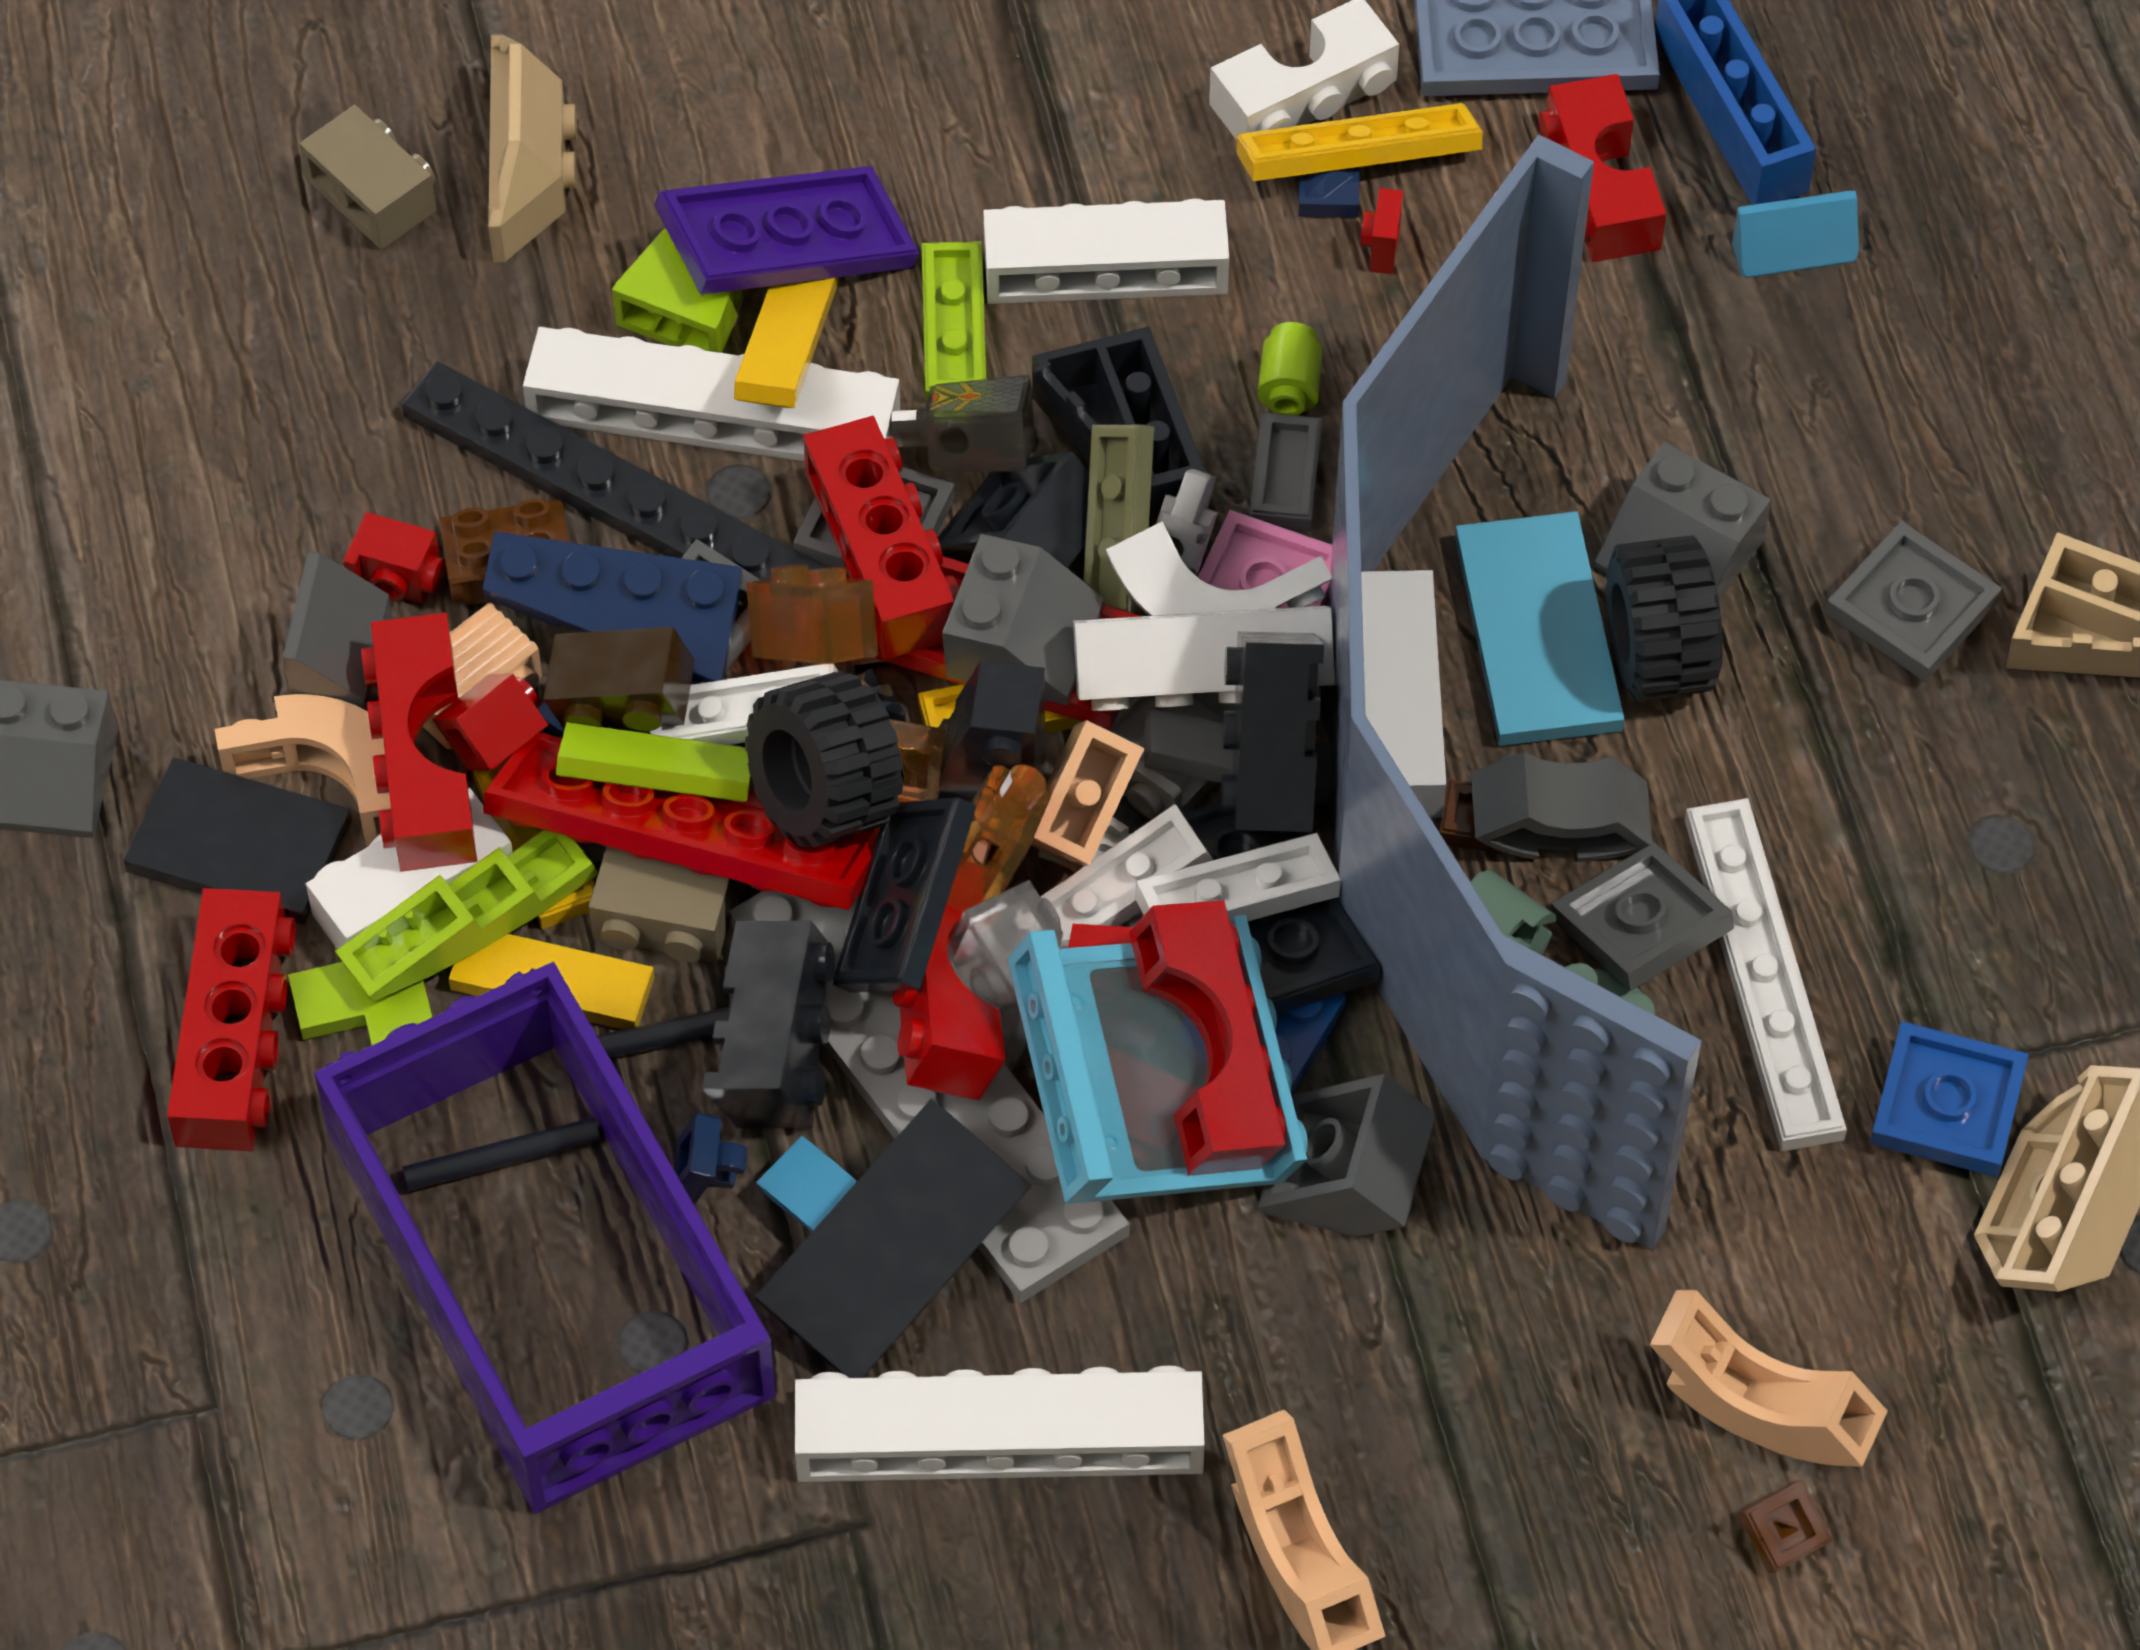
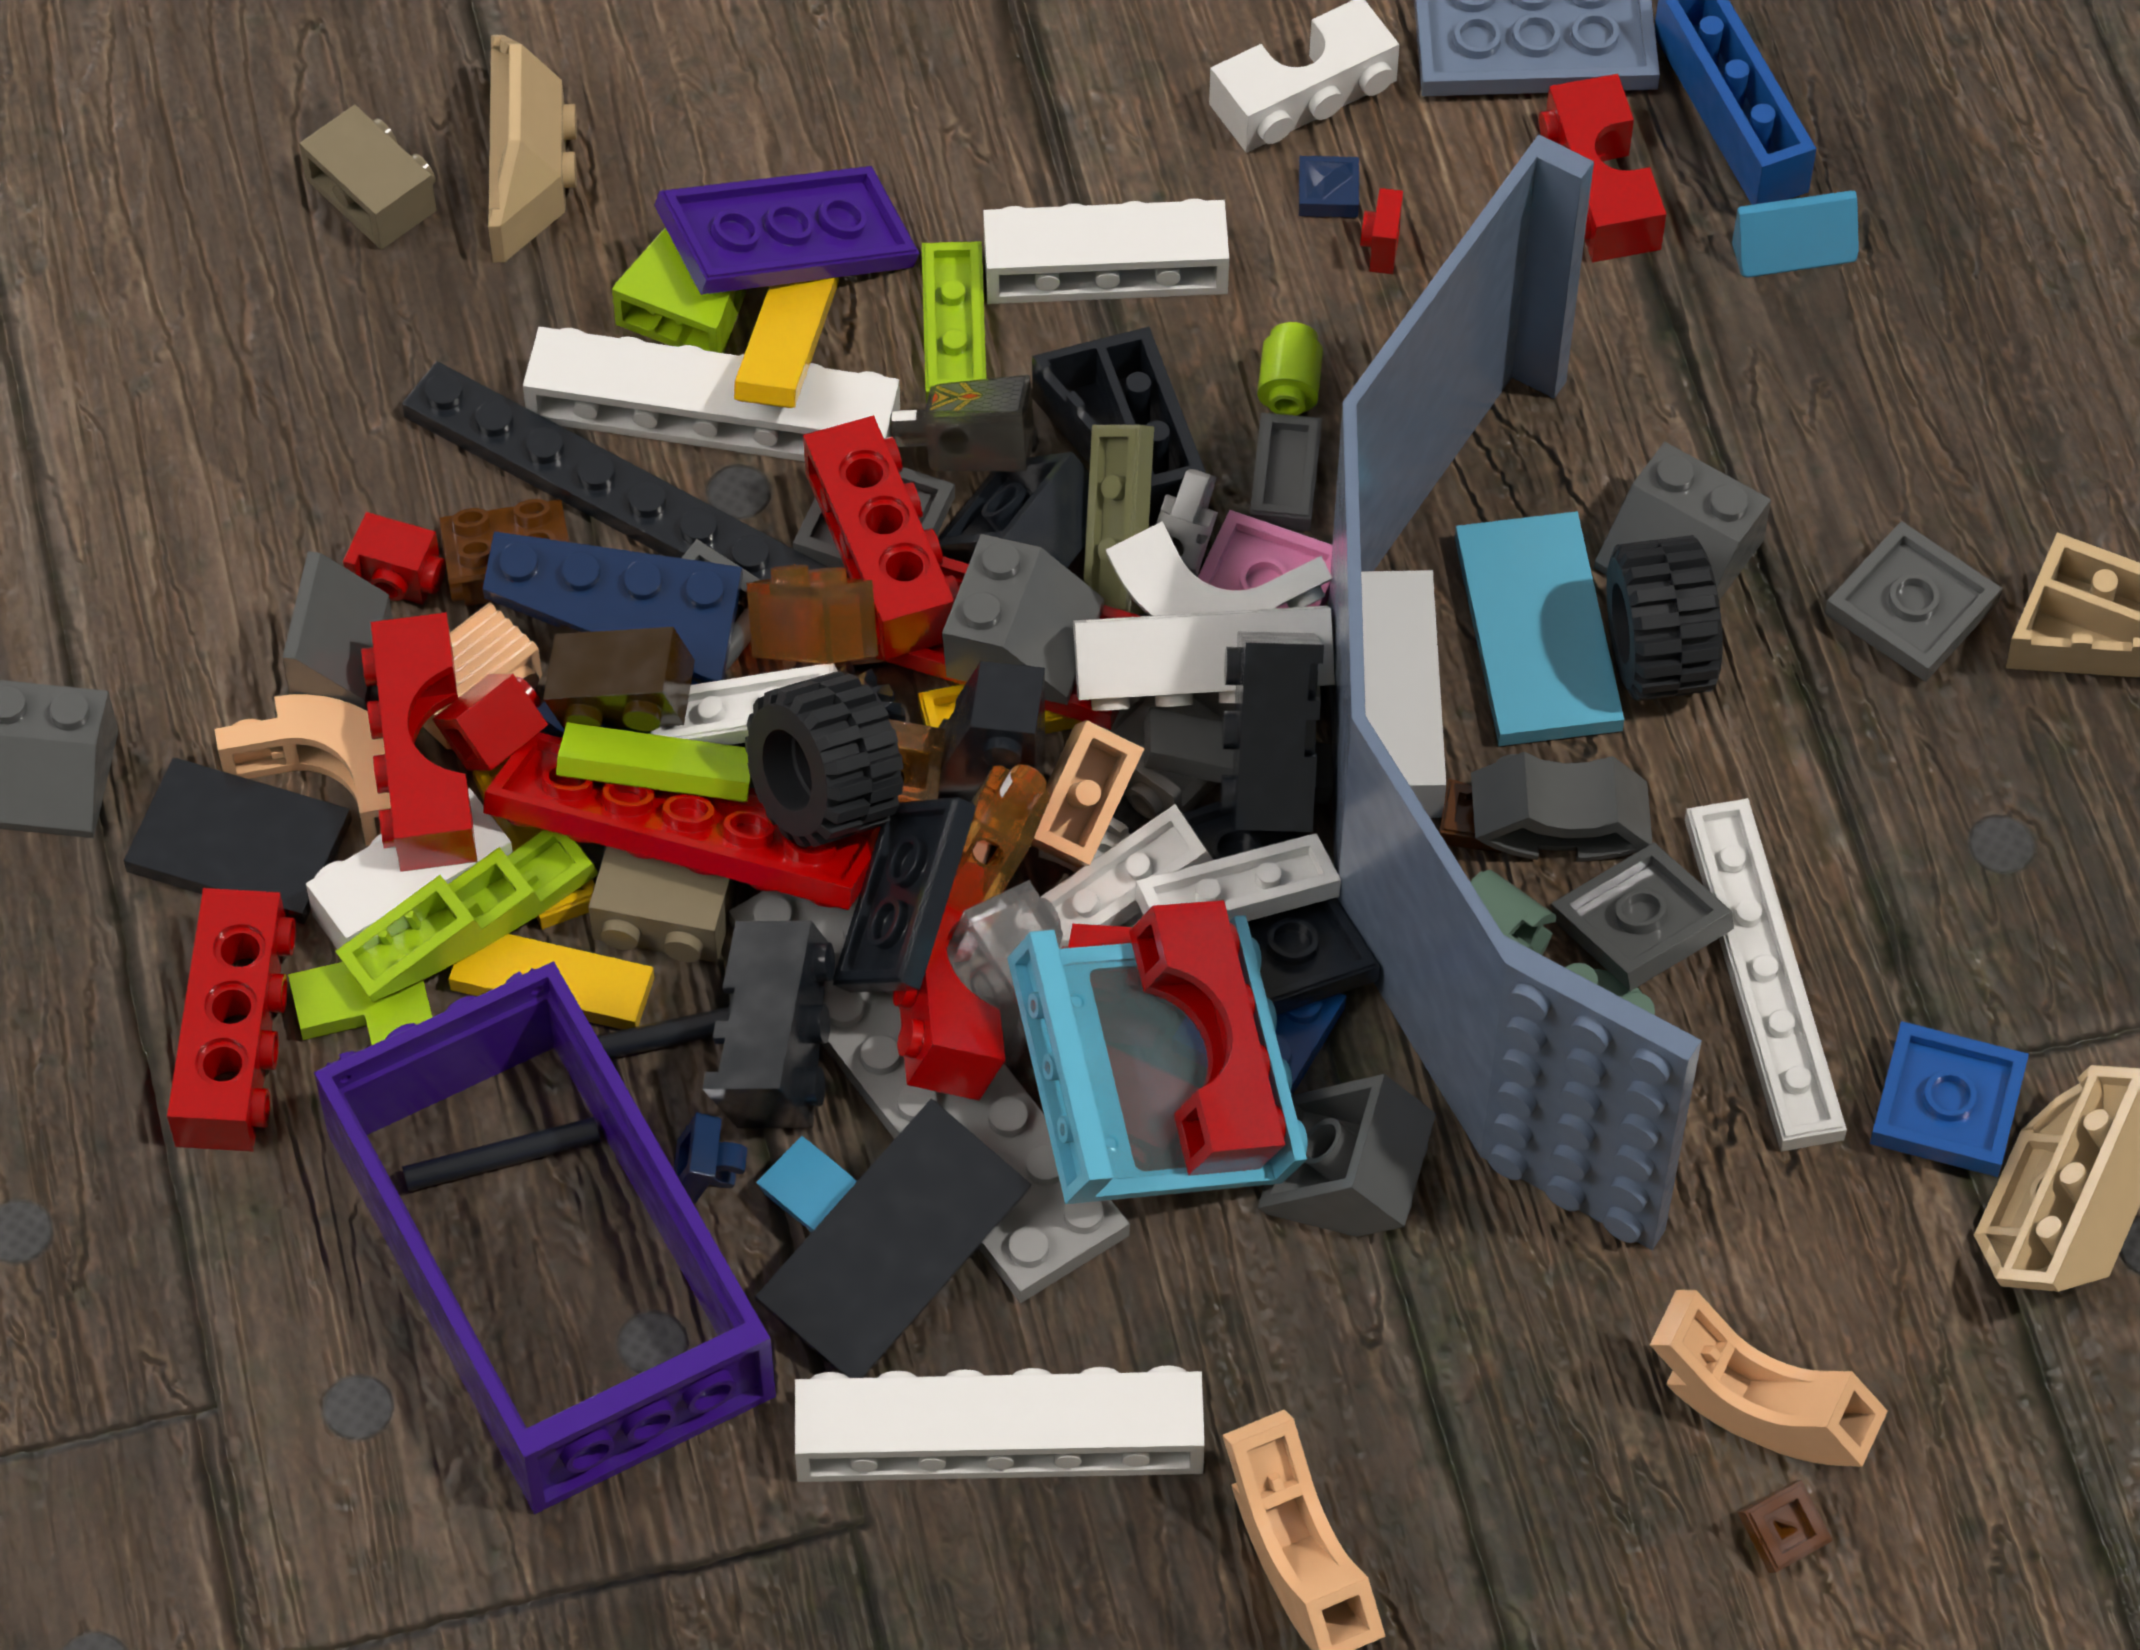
(1359, 142): yellow tile -> none

